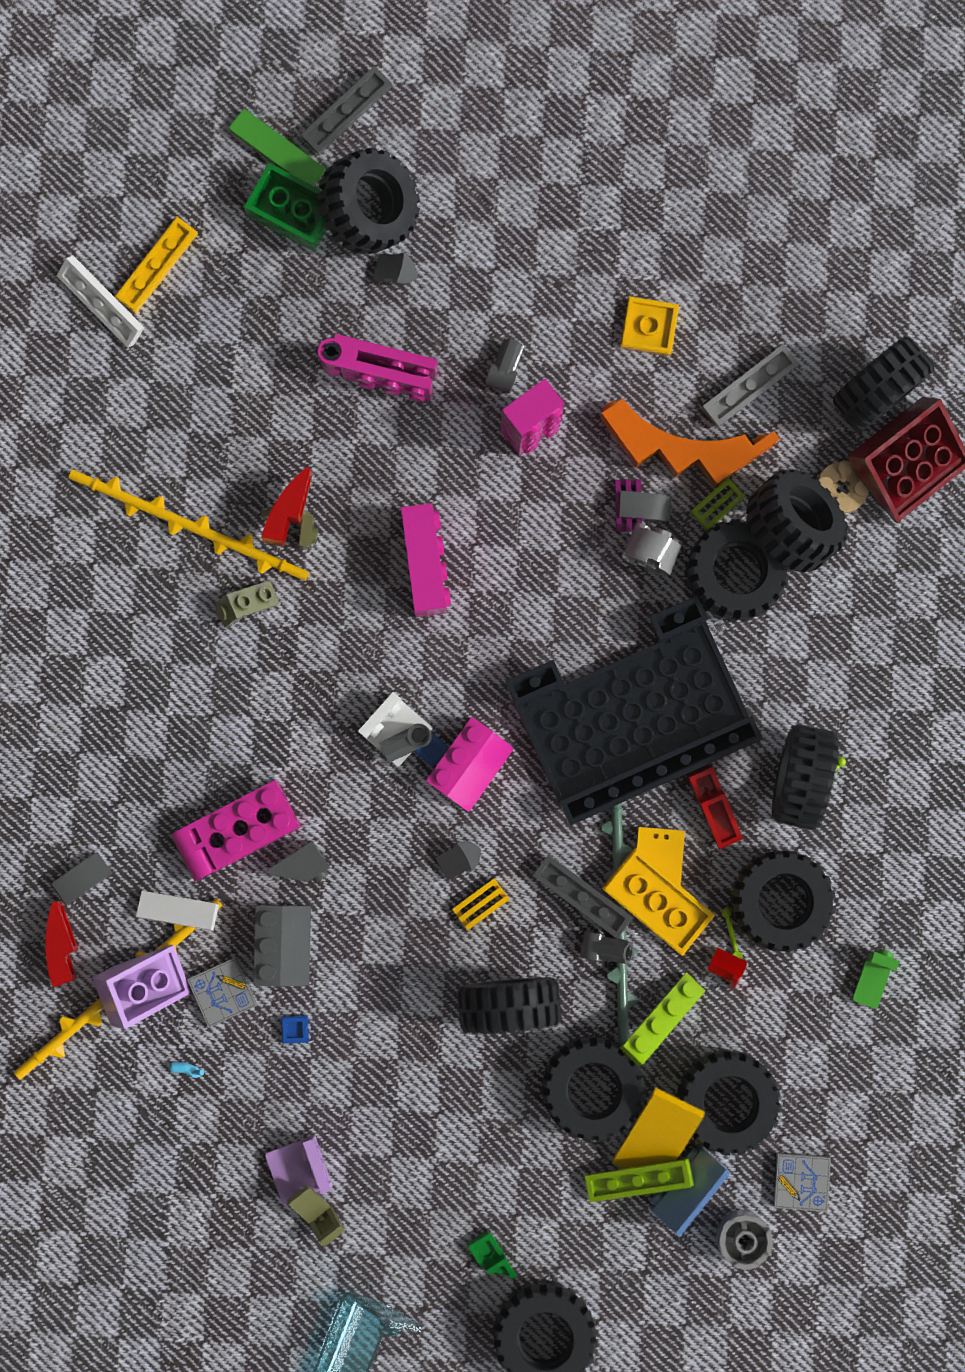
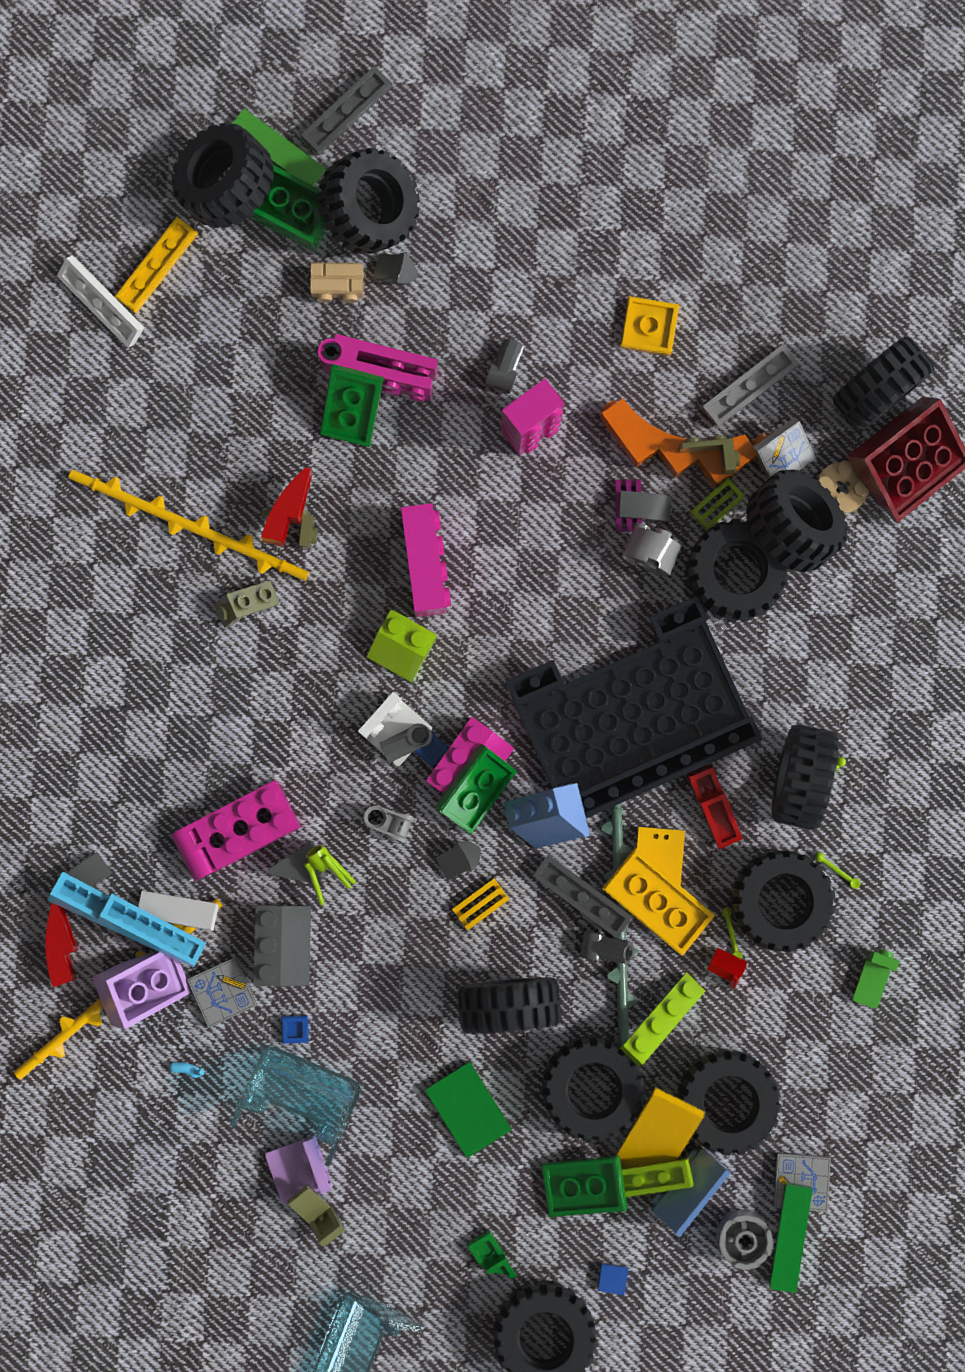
(126, 919): none -> medium azure slope
(206, 160): none -> black tyre
(303, 1090): none -> clear light blue windscreen
(321, 860): none -> lime plant
(337, 282): none -> tan brick
(351, 405): none -> green tile
(391, 823): none -> light grey piece
(401, 645): none -> lime slope
(468, 1109): none -> green tile
(476, 789): none -> green tile
(548, 816): none -> medium blue slope
(584, 1186): none -> green tile
(613, 1278): none -> blue tile
(729, 458): none -> olive bracket
(785, 449): none -> light grey tile
(790, 1237): none -> green tile
(853, 882): none -> lime hinge

